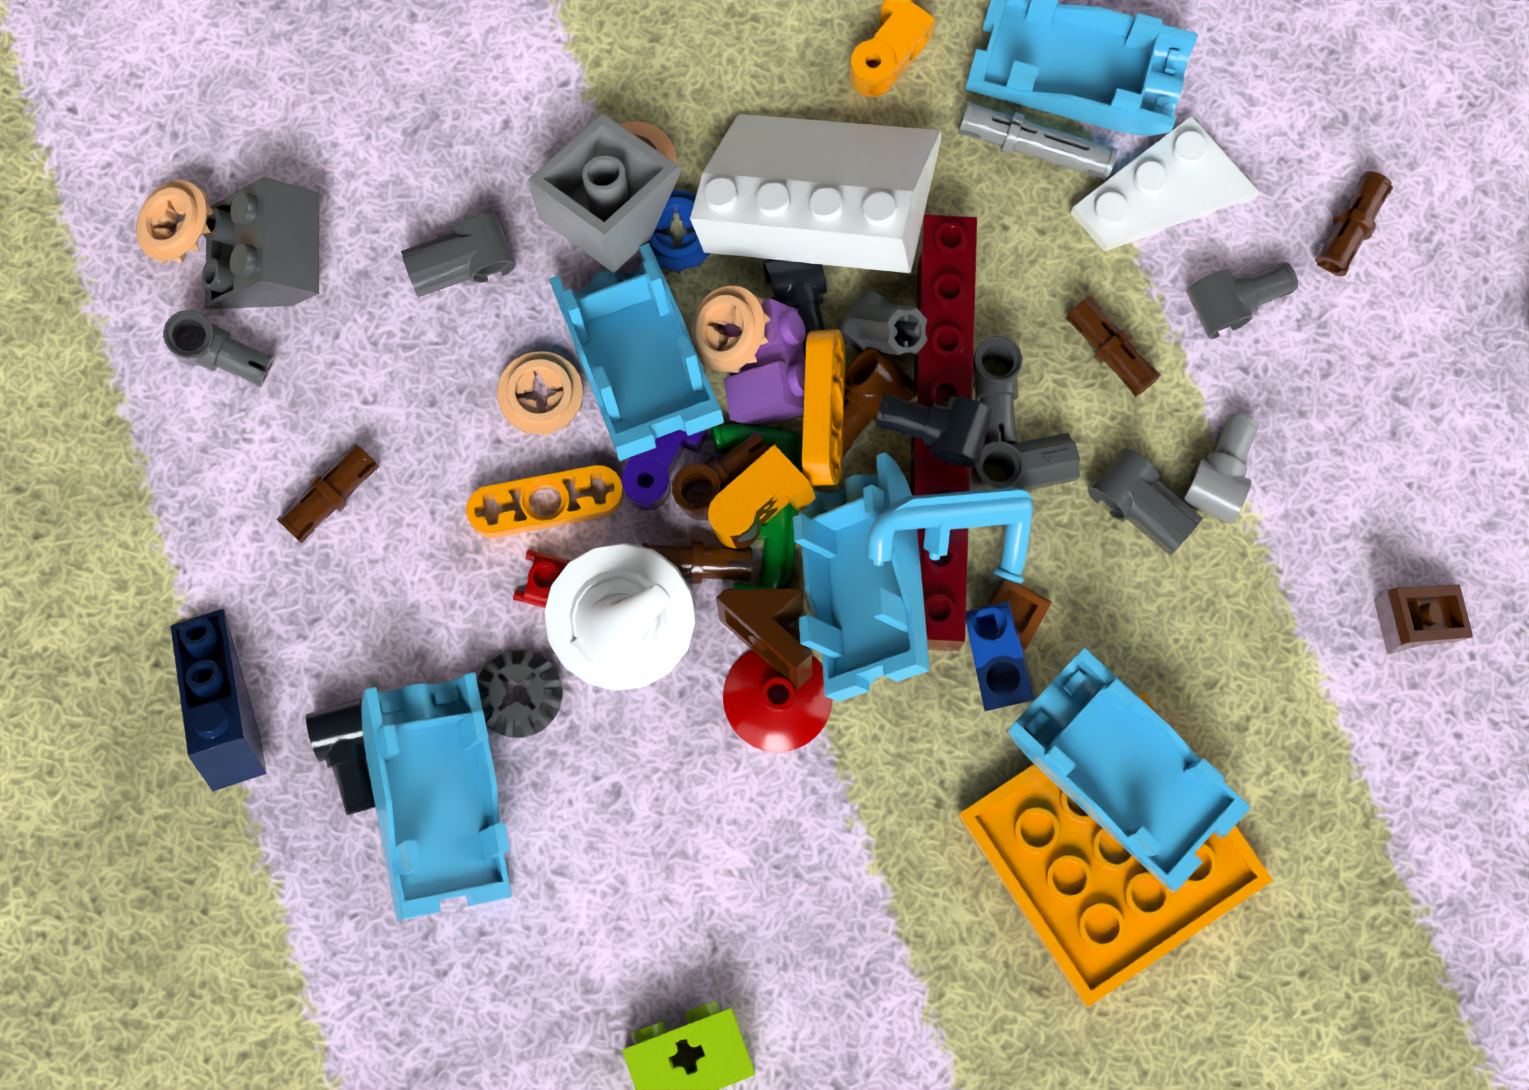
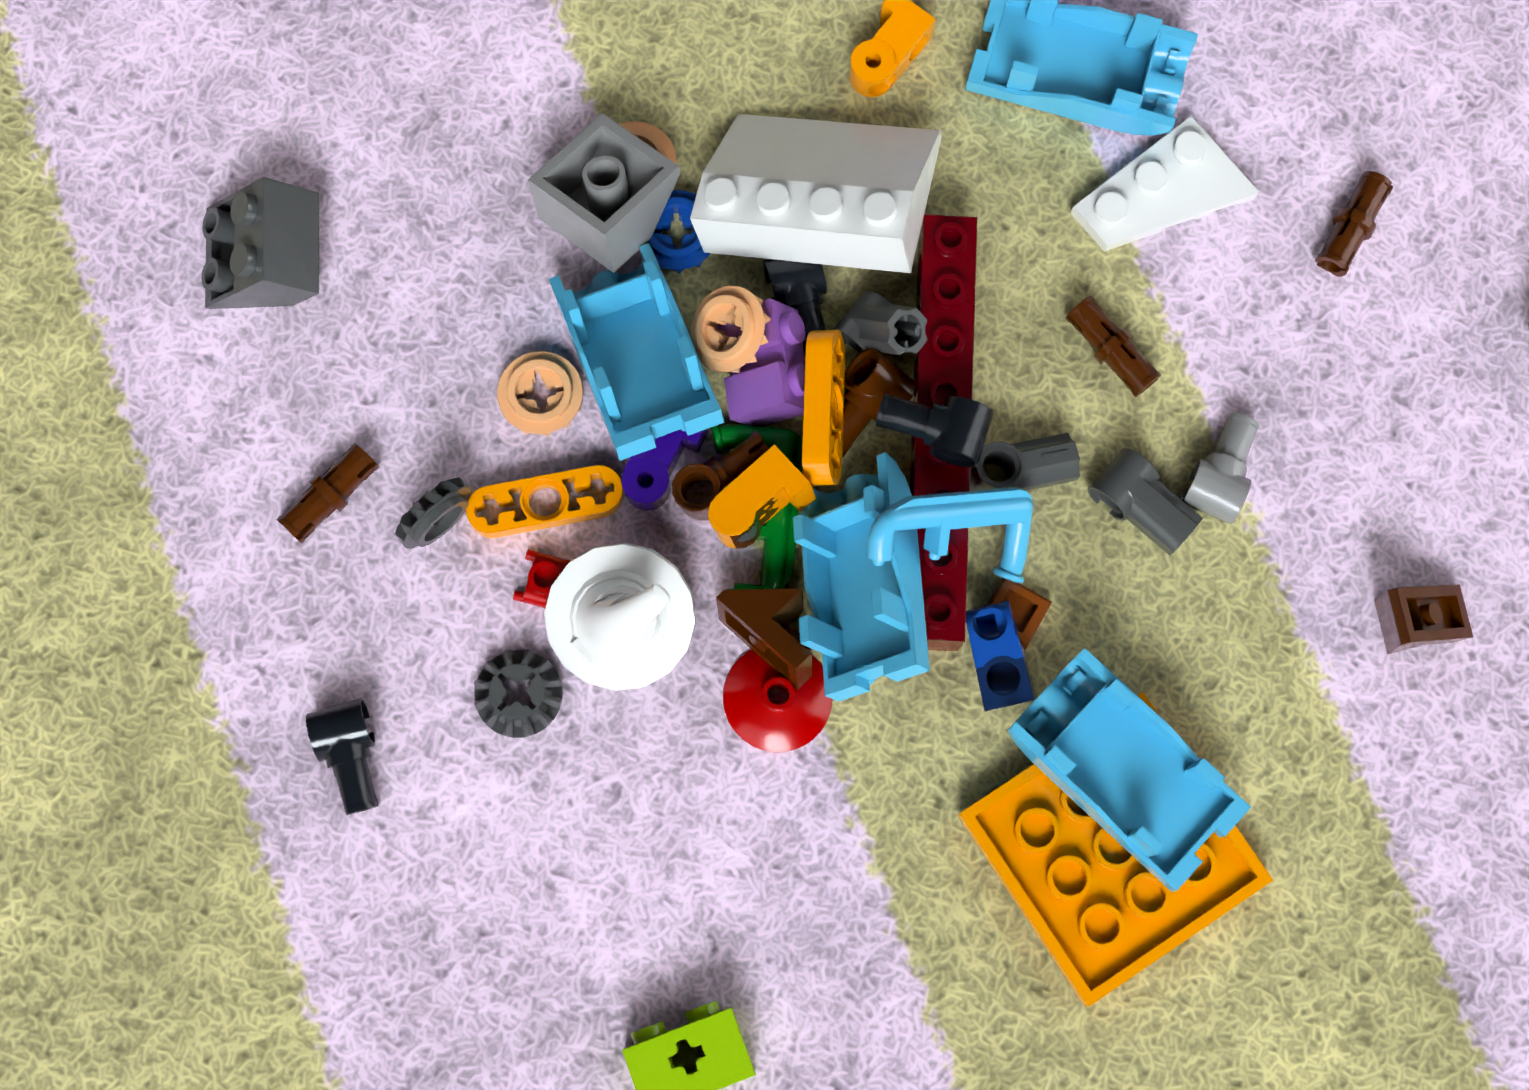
(161, 213): light nougat gear -> none
(216, 703): dark blue slope -> none
(217, 350): dark grey pin -> none
(434, 513): none -> dark grey gear
(435, 795): medium azure piece -> none
(471, 252): dark grey piece -> none
(706, 562): reddish brown pin -> none
(998, 391): dark grey pin -> none
(1045, 143): light grey pin -> none
(1230, 301): dark grey pin -> none

